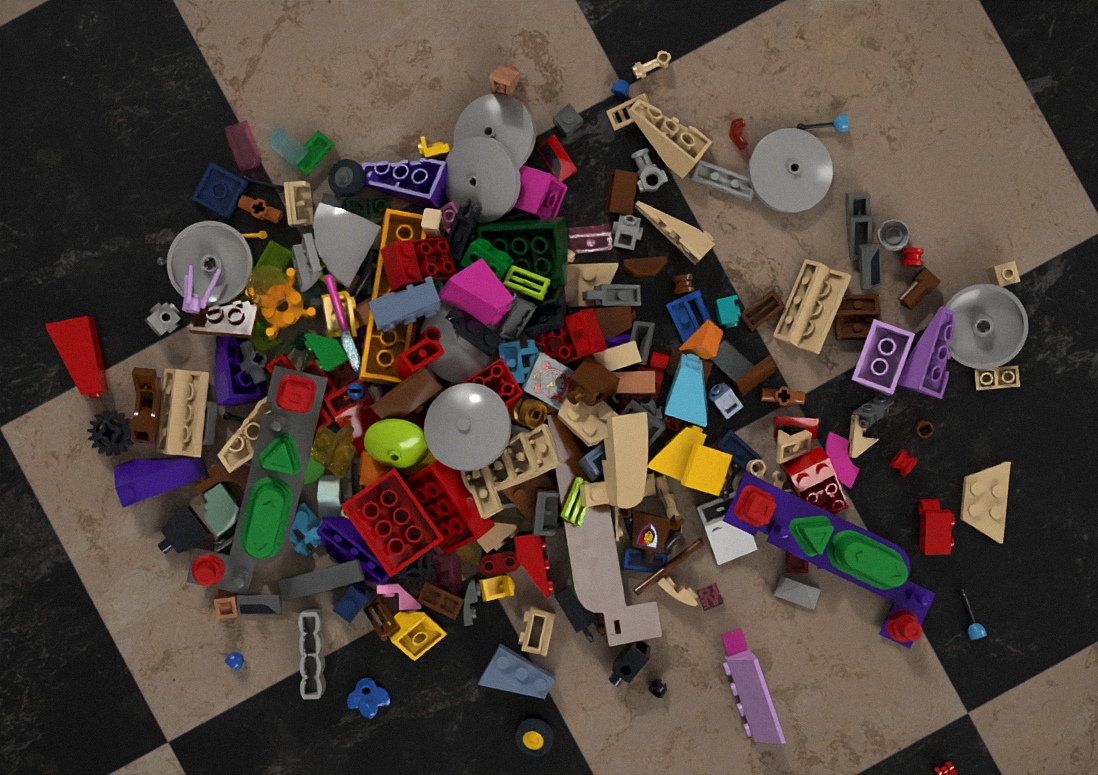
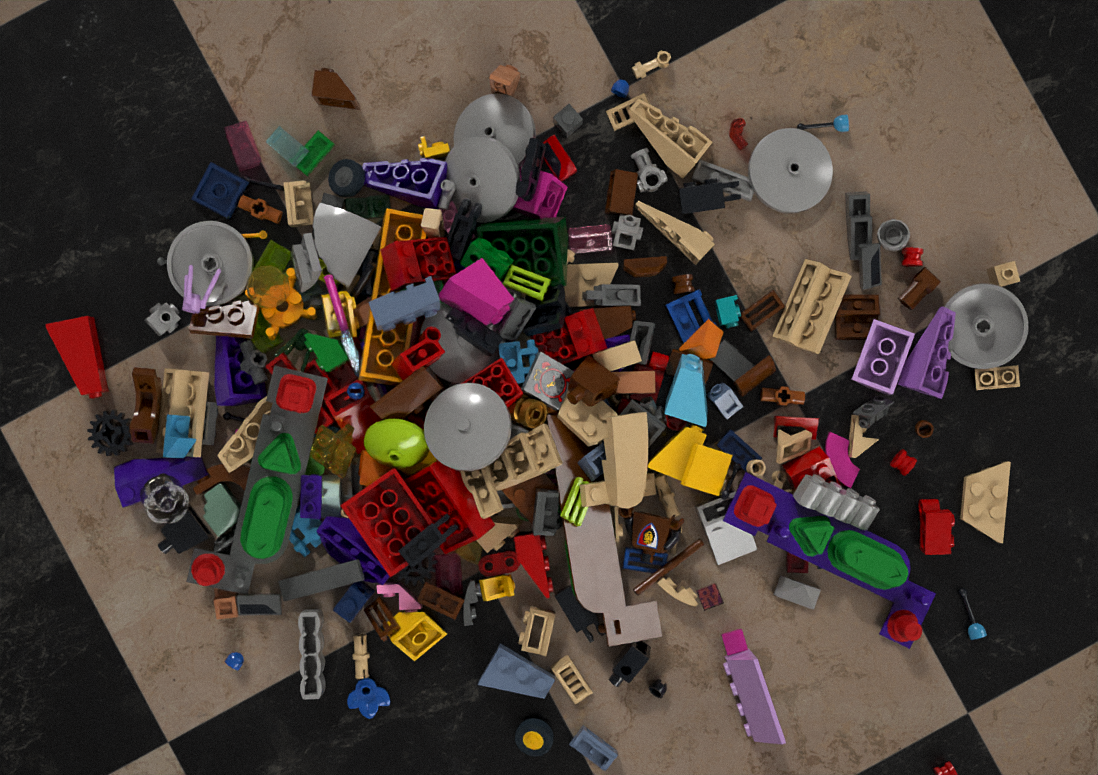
(161, 488): none -> clear smoke brick
(176, 437): none -> dark azure slope
(311, 496): none -> dark purple hinge
(332, 91): none -> reddish brown slope
(361, 656): none -> tan pin
(426, 542): none -> black hinge
(448, 188): none -> light grey arm
(531, 169): none -> black hinge
(562, 664): none -> tan slope
(594, 748): none -> sand blue hinge
(706, 196): none -> black hinge
(836, 502): none -> light grey brick

